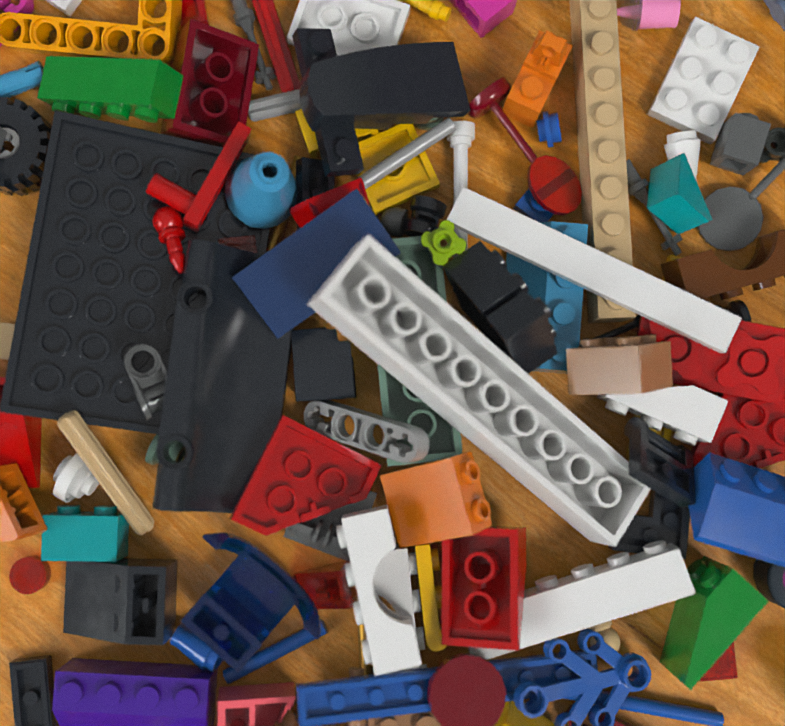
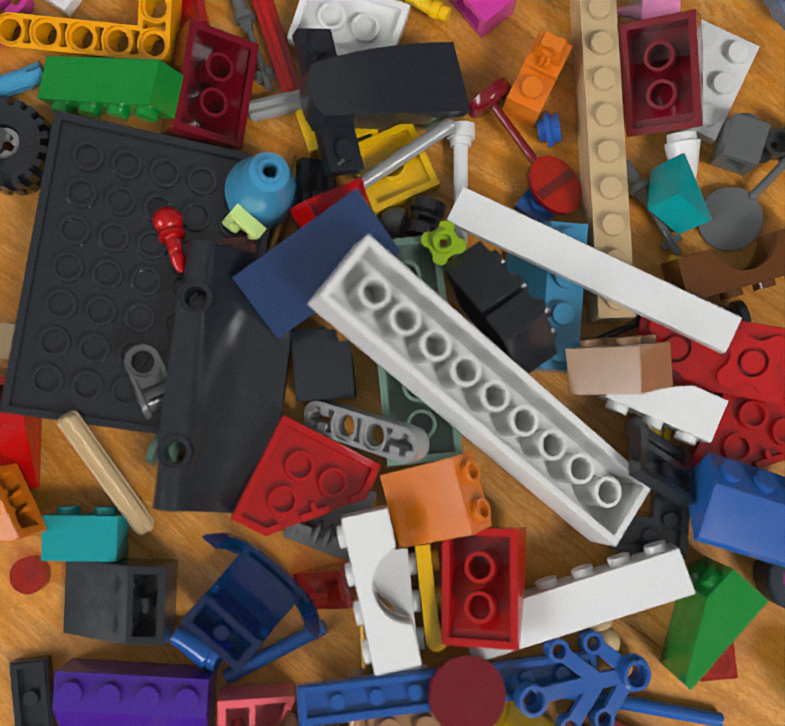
(73, 479): white plate -> none
(198, 206): red piece -> none
(240, 219): none -> yellowish green tile
(662, 73): none -> dark red slope

